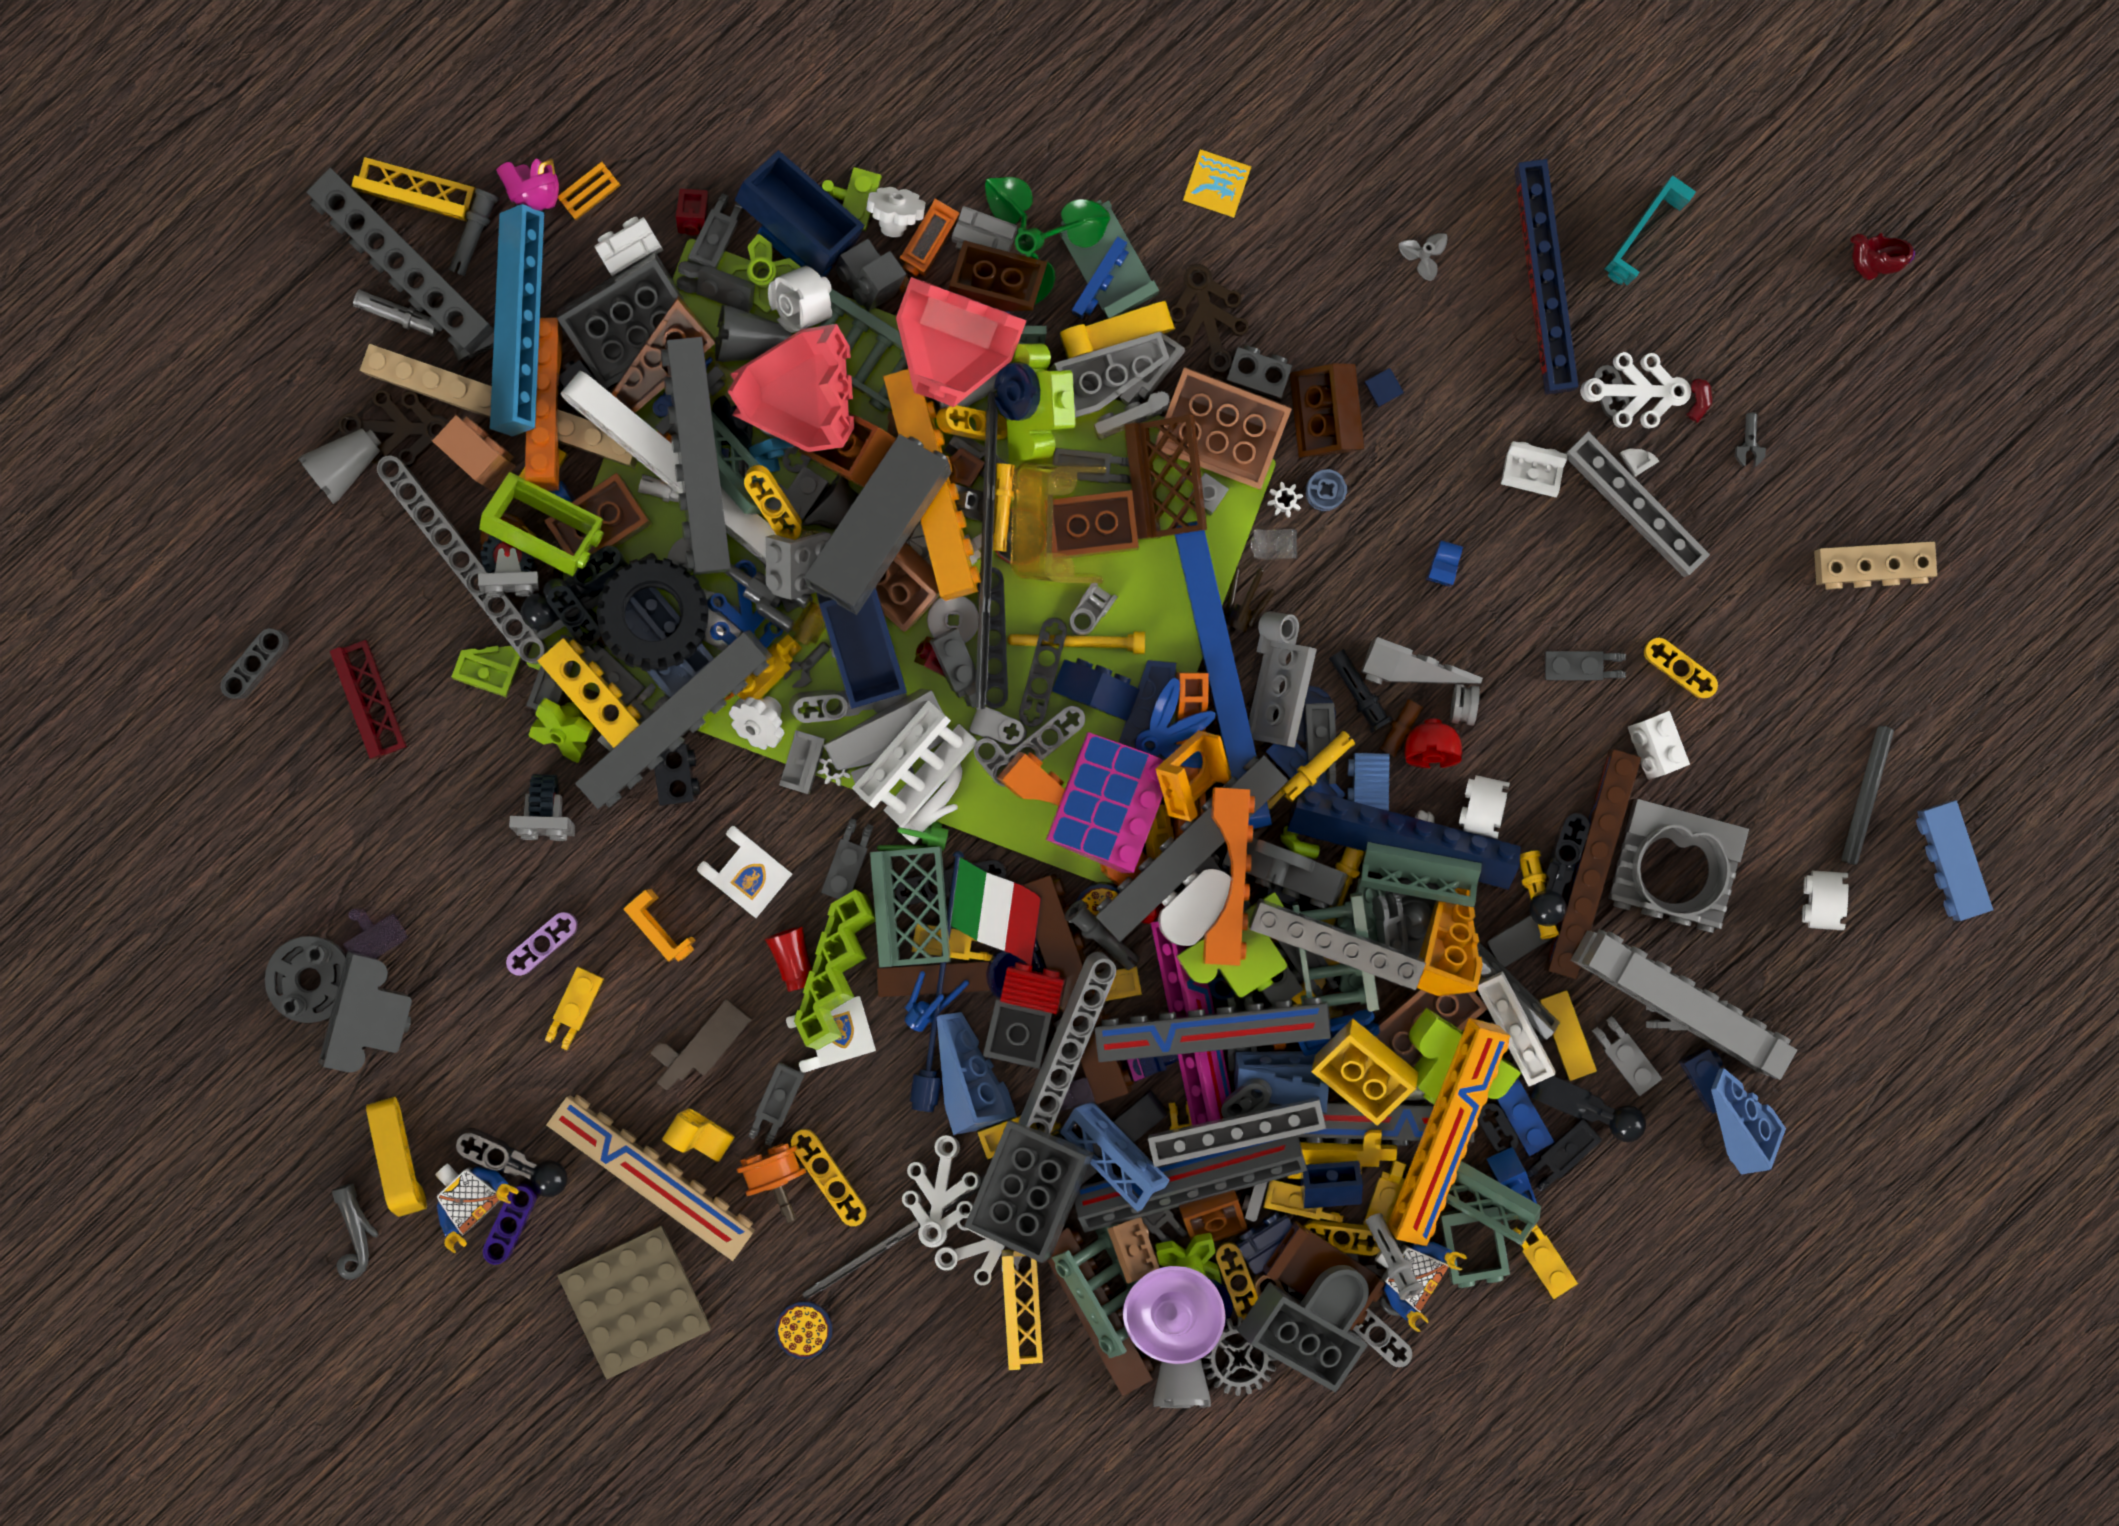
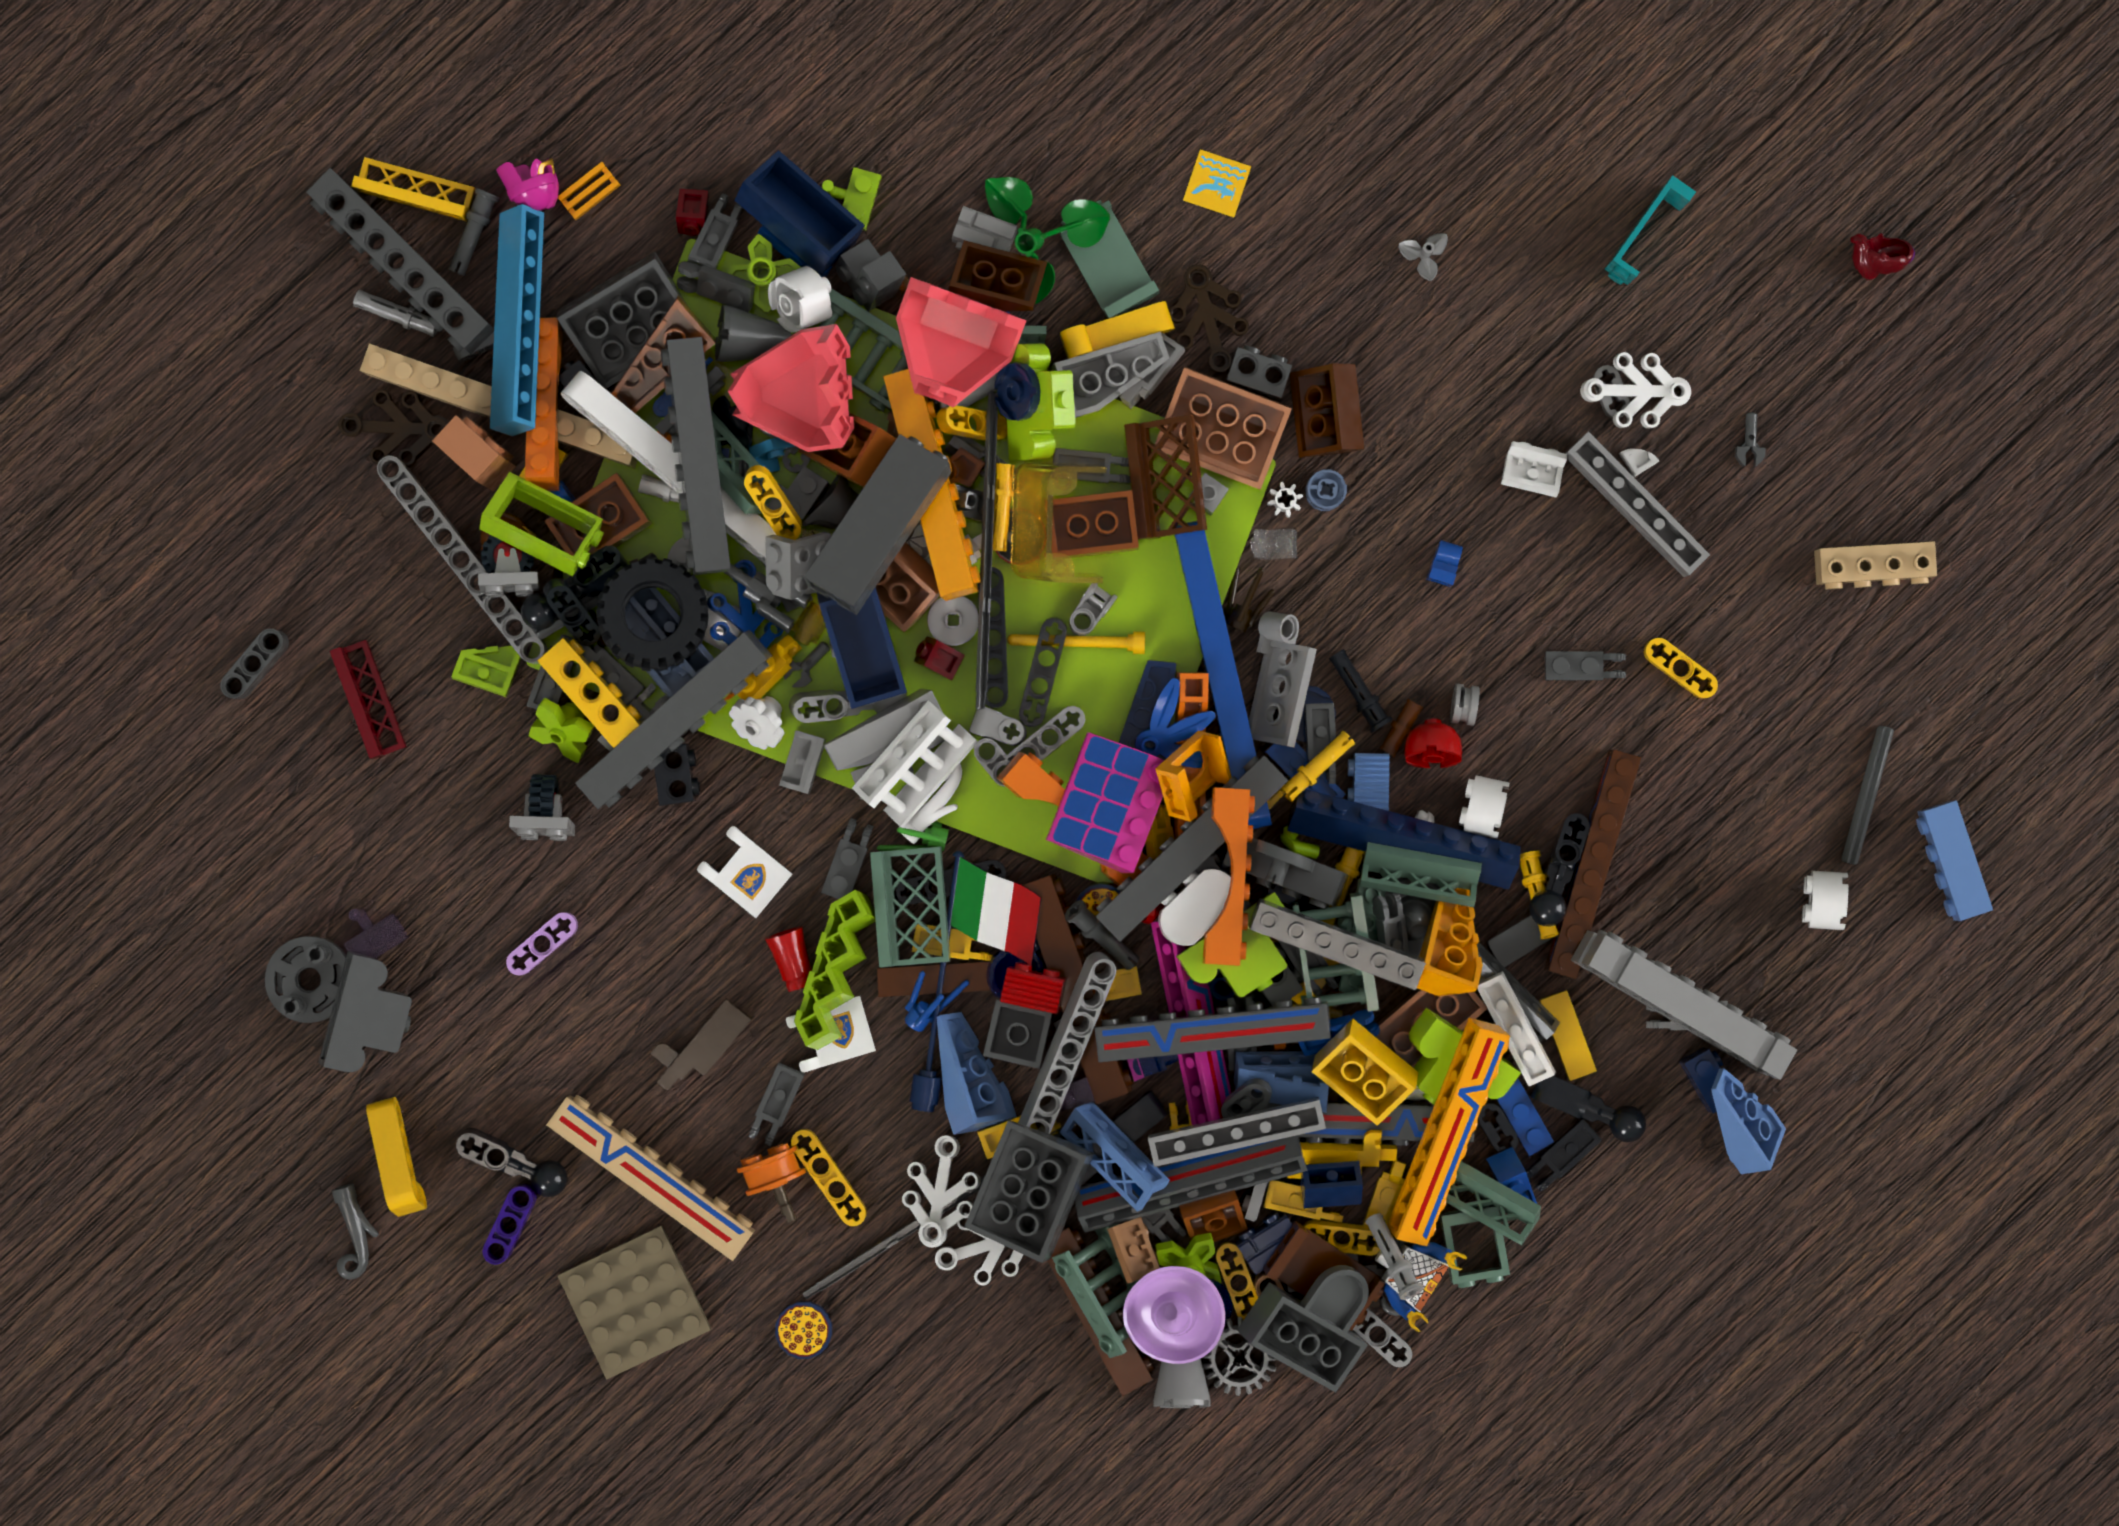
(341, 462): light grey cone -> none
(468, 1199): torso -> none
(575, 1005): yellow hinge -> none
(627, 245): white brick -> none
(652, 929): light orange panel -> none
(696, 1131): yellow beam -> none
(826, 771): white gear -> none
(895, 209): white plant -> none
(929, 238): orange window -> none
(956, 664): dark grey hinge -> none
(1012, 1314): yellow fence -> none
(1096, 688): dark blue brick -> none
(1101, 278): blue plate -> none
(1133, 413): light grey hinge -> none
(1384, 387): dark blue tile -> none
(1397, 664): light grey wedge -> none
(1546, 277): dark blue brick -> none
(1547, 1264): yellow hinge -> none
(1628, 1058): light grey hinge -> none
(1658, 745): white bracket -> none
(1703, 399): dark red arm -> none
(1718, 840): light grey hose -> none

